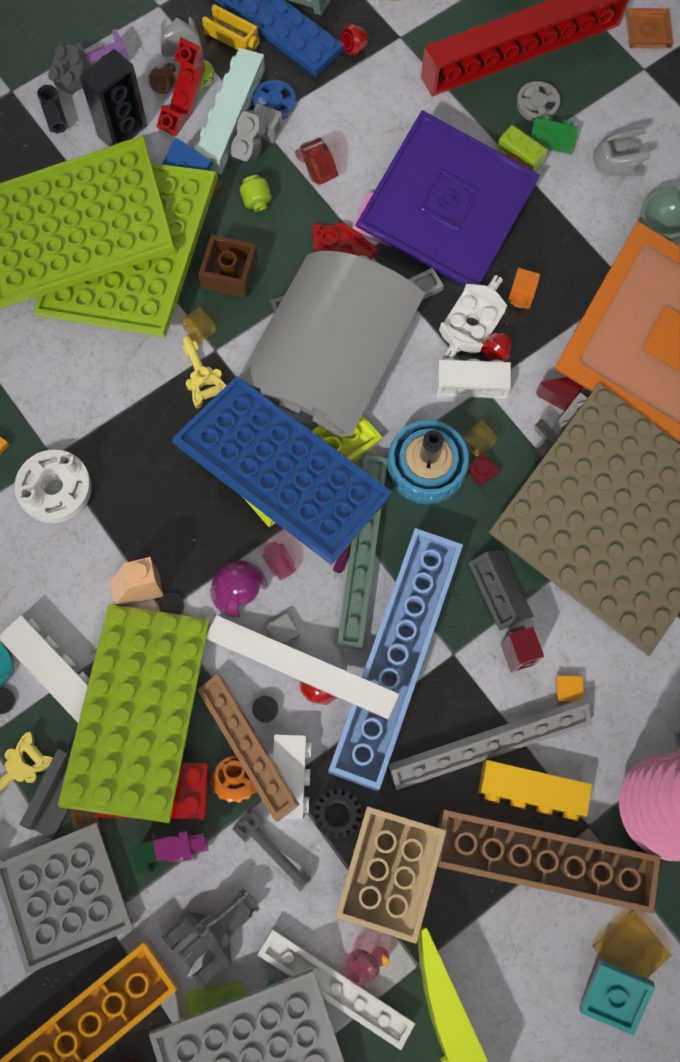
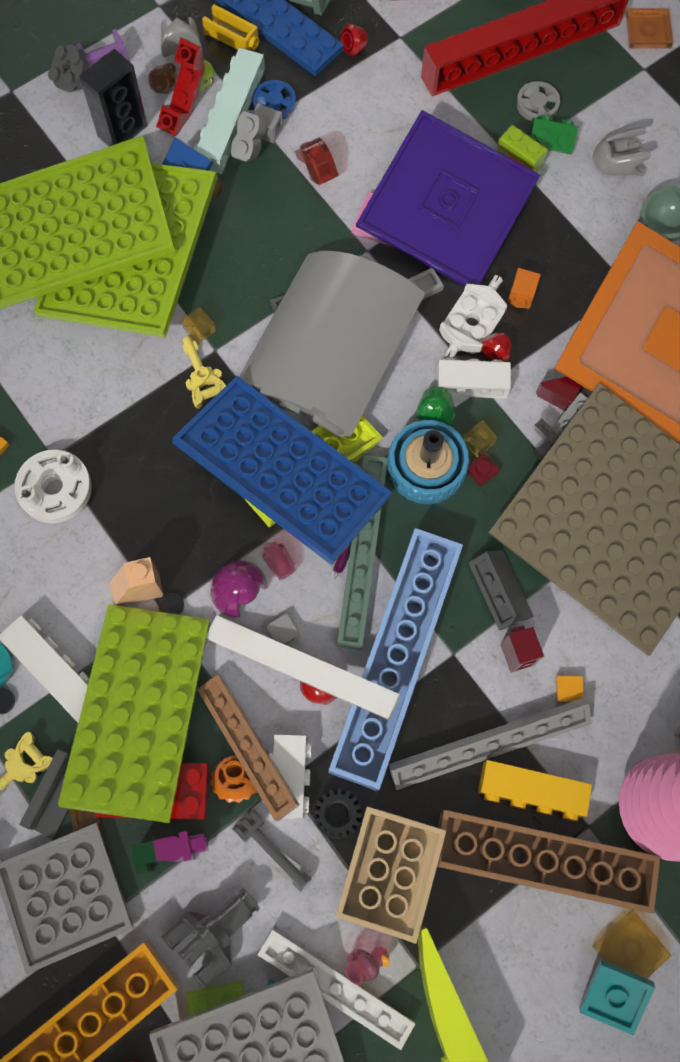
(52, 108): black piece -> none
(228, 266): reddish brown brick -> none
(255, 193): lime head -> none
(265, 709): black tile -> none
(341, 239): red tile -> none
(436, 405): none -> green hair

